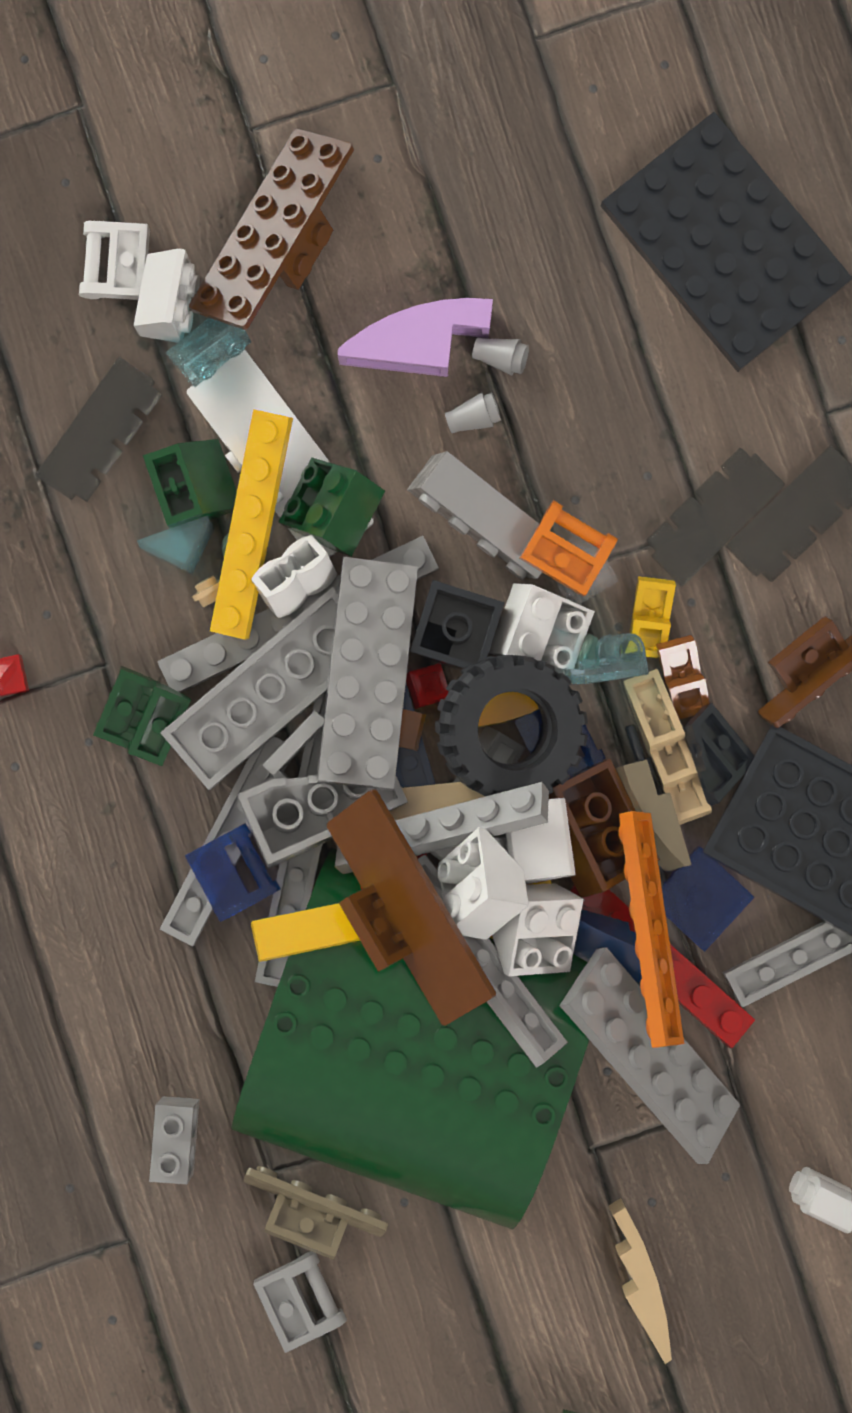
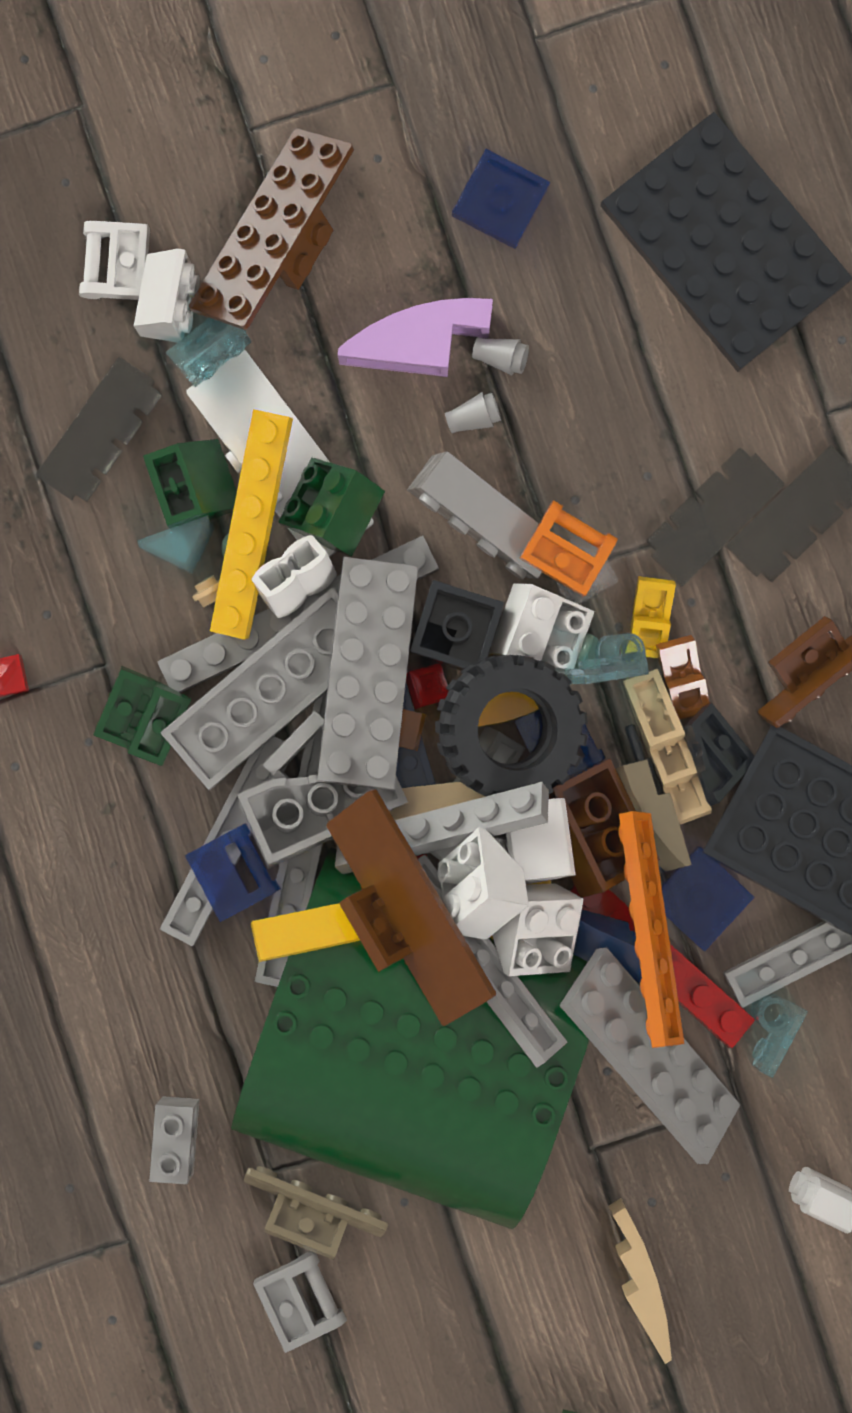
(500, 198): none -> clear blue plate
(771, 1051): none -> clear light blue plate

